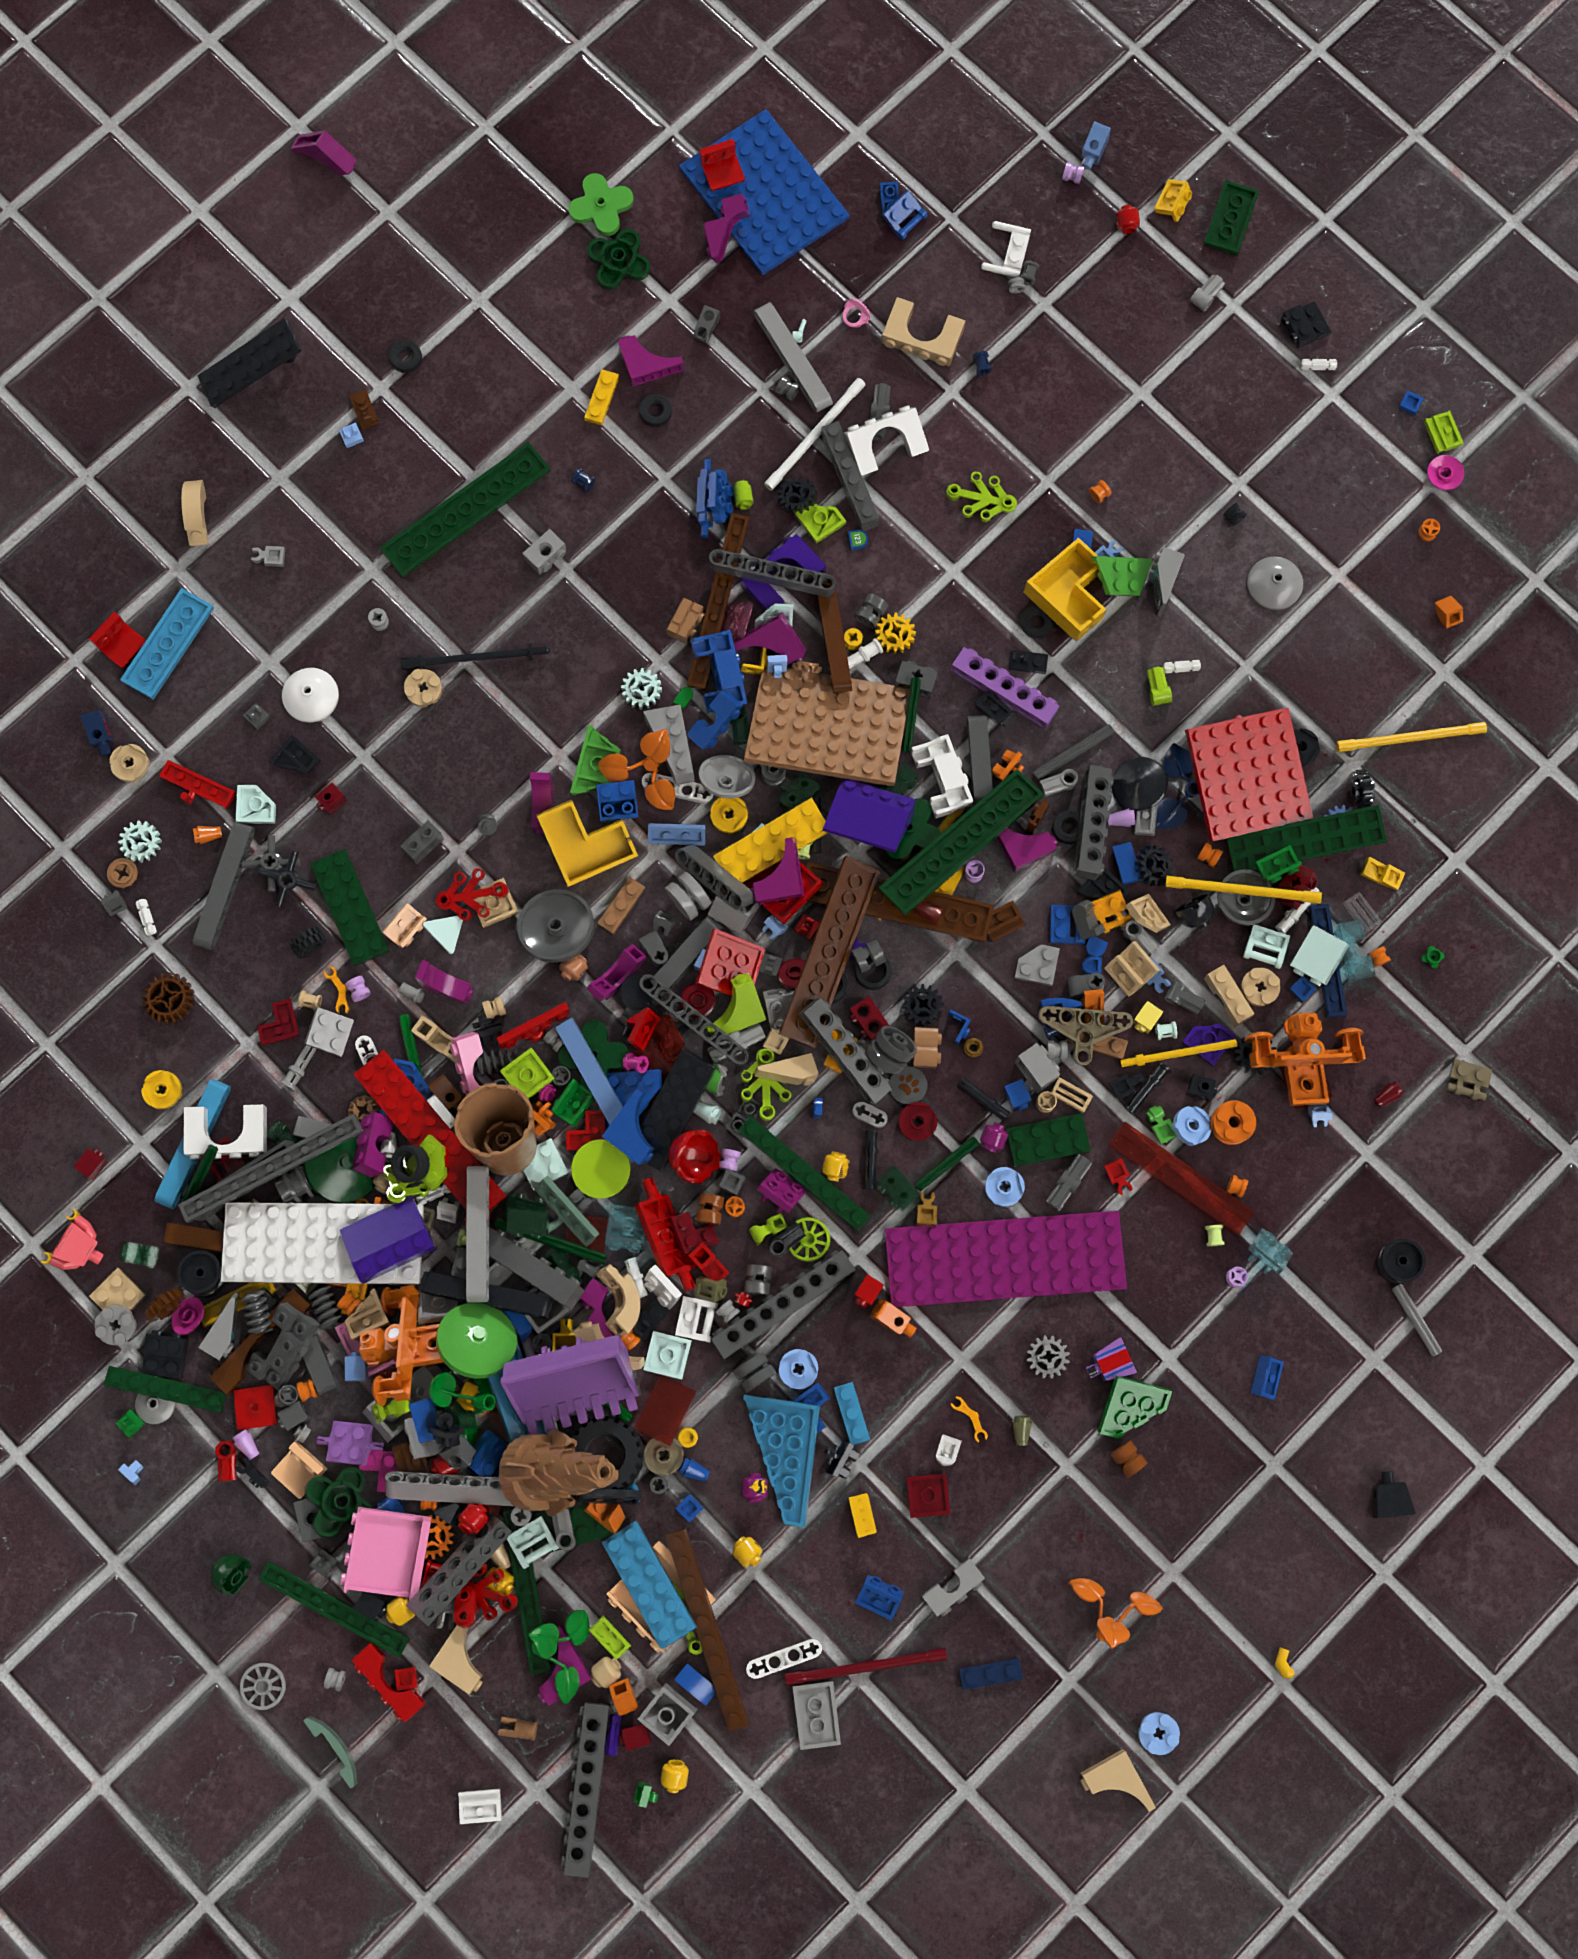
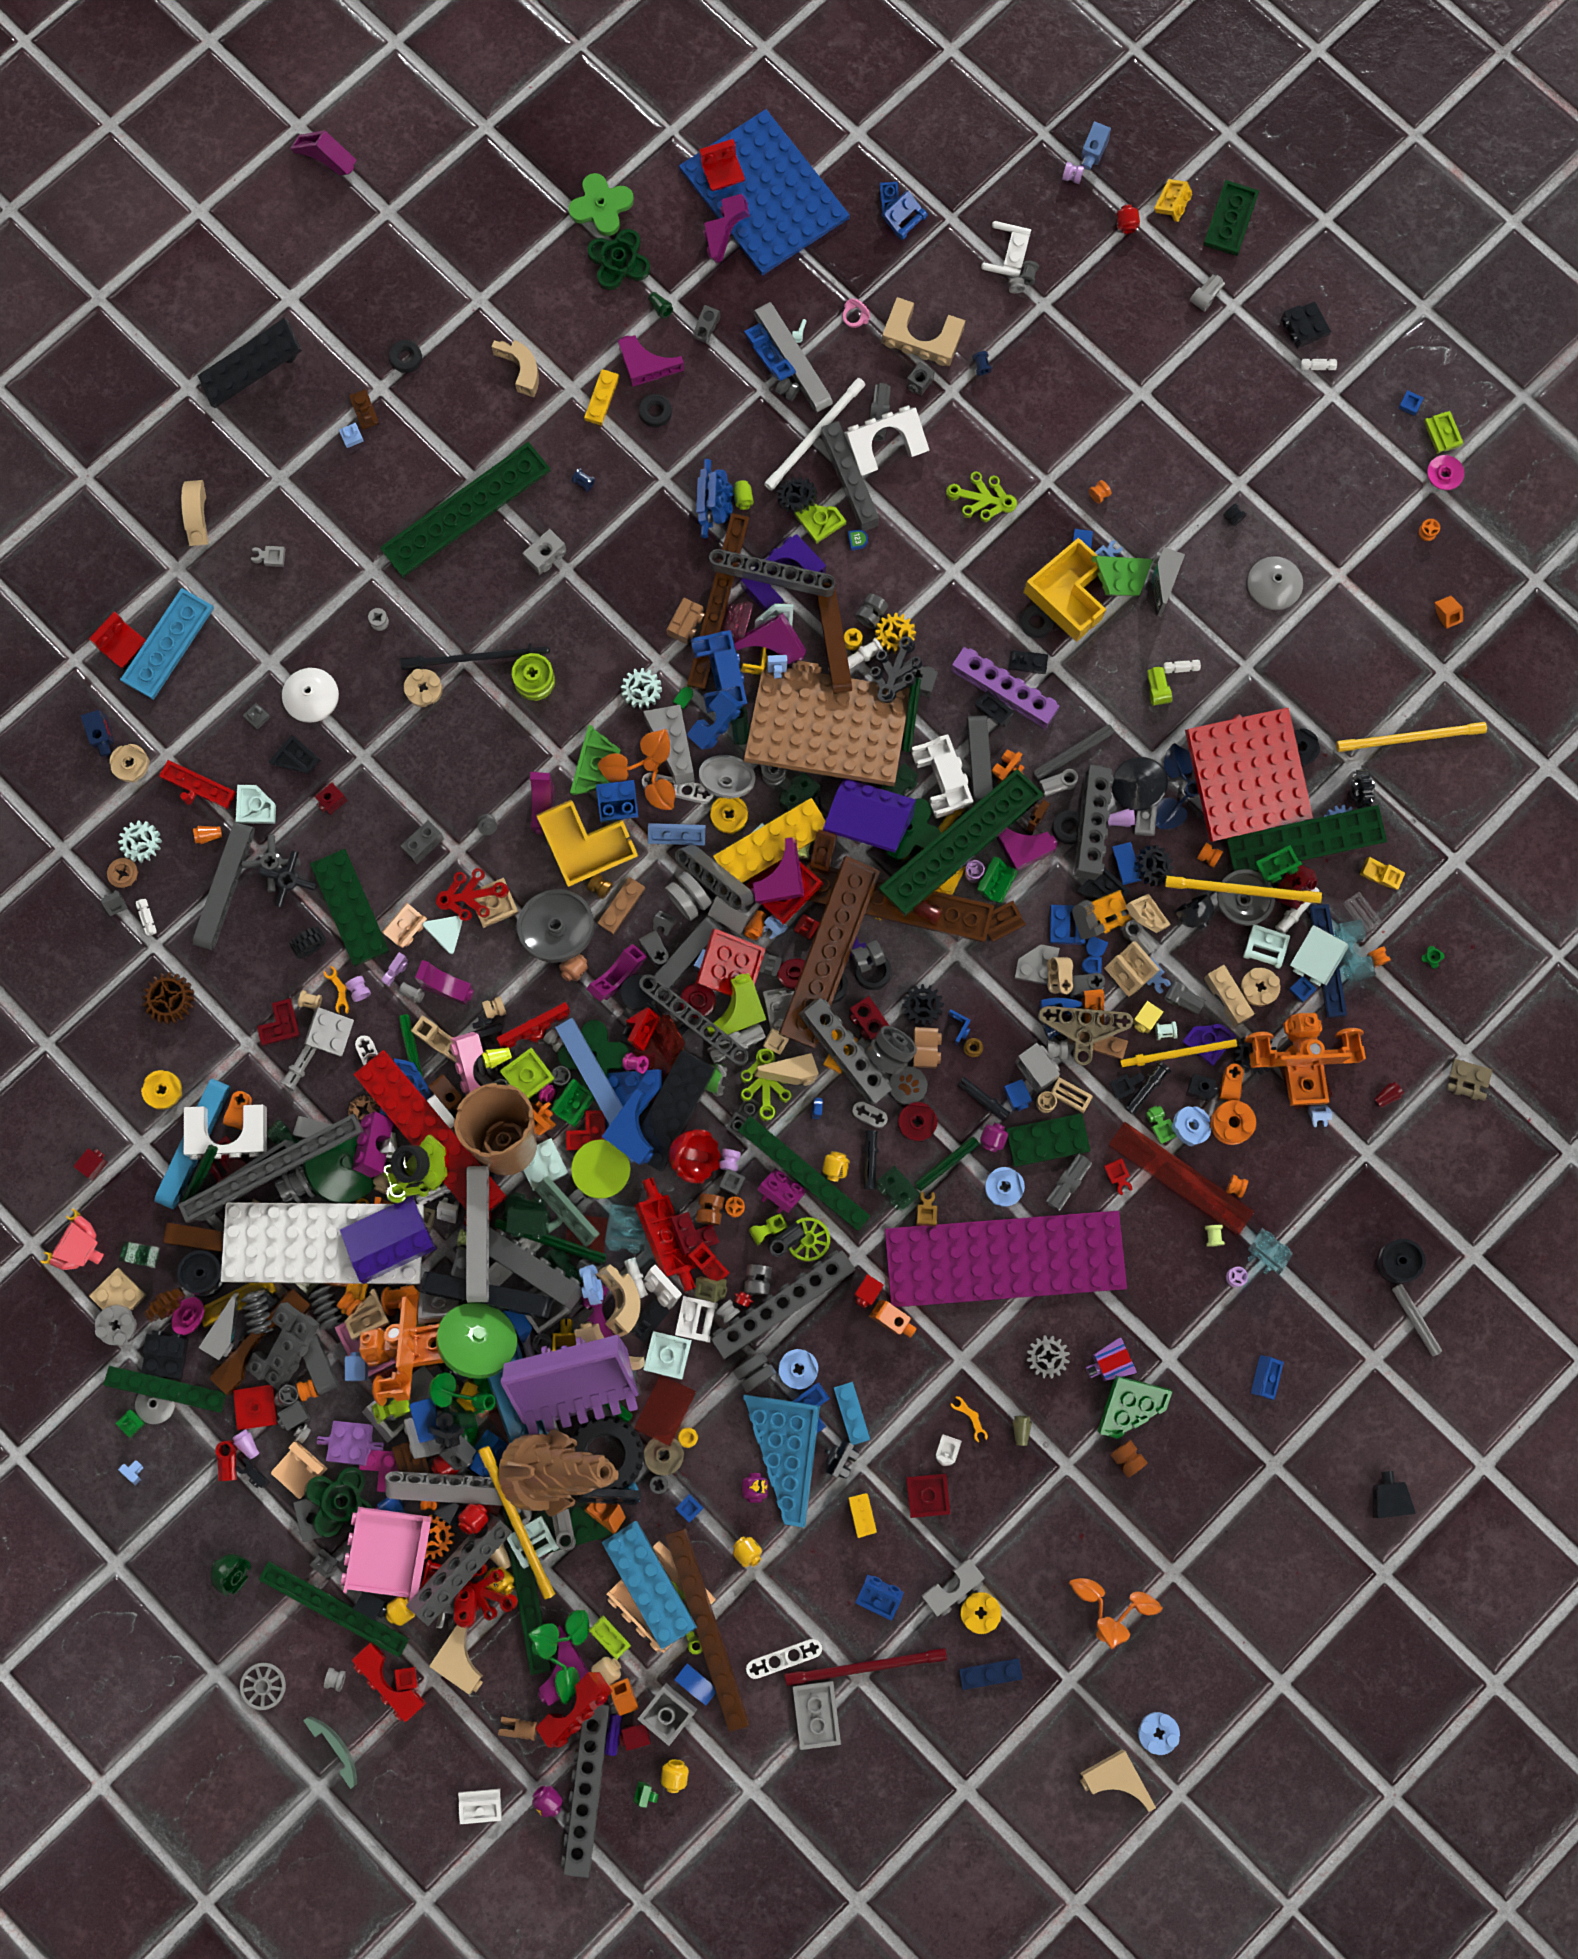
(234, 1113): none -> orange piece
(398, 965): none -> lavender plate
(494, 1057): none -> neon yellow cone
(523, 676): none -> lime wheel
(528, 378): none -> tan arch
(542, 1580): none -> yellow piece
(547, 1801): none -> magenta head
(590, 1693): none -> red arch
(592, 1286): none -> light blue plate
(600, 886): none -> pearl gold wheel
(630, 1340): orange wheel -> none
(661, 305): none -> dark green cone
(693, 1470): blue cone -> none
(708, 1112): light aqua cone -> none
(755, 926): none -> orange cone
(768, 353): none -> blue slope
(823, 850): none -> reddish brown plate
(896, 671): none -> black plant
(923, 372): none -> dark grey brick
(972, 1621): none -> yellow plate
(996, 880): none -> green bracket
(1060, 973): none -> tan piece
(1231, 1086): none -> orange piece
(1282, 1665): yellow arm -> none

